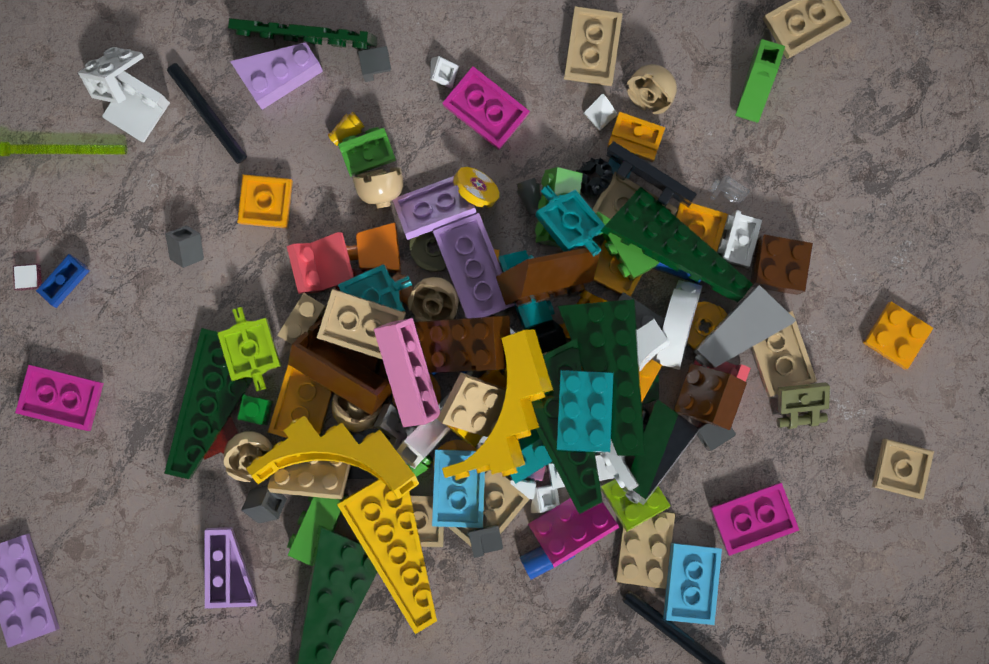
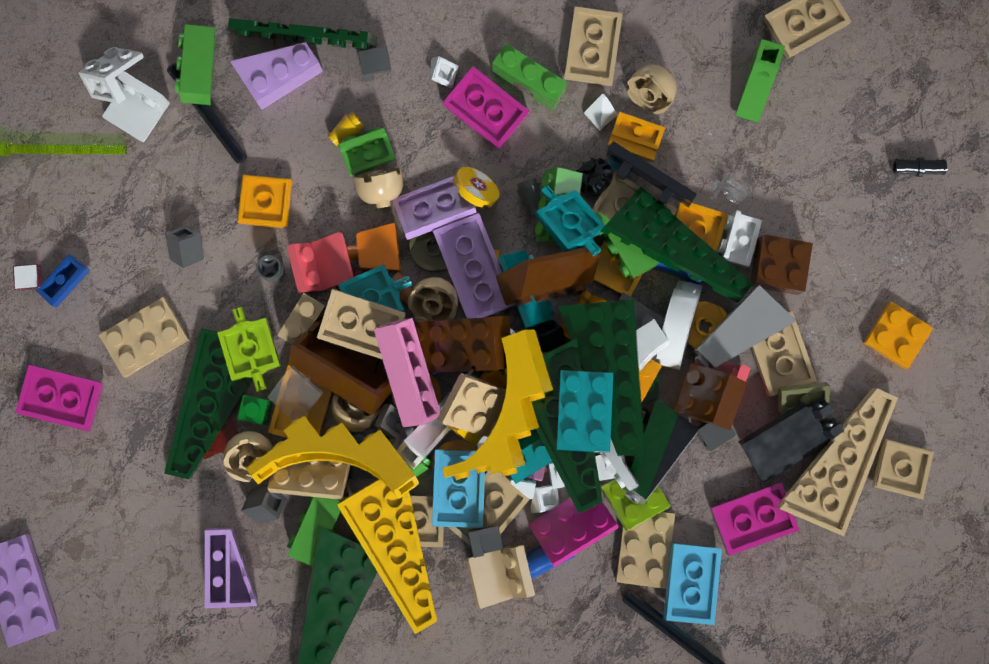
(144, 337): none -> tan plate
(196, 64): none -> bright green brick
(267, 265): none -> dark grey wheel
(295, 394): none -> clear piece
(500, 576): none -> tan bracket
(518, 68): none -> bright green arch
(790, 438): none -> black tile
(835, 478): none -> tan wing
(920, 167): none -> black pin

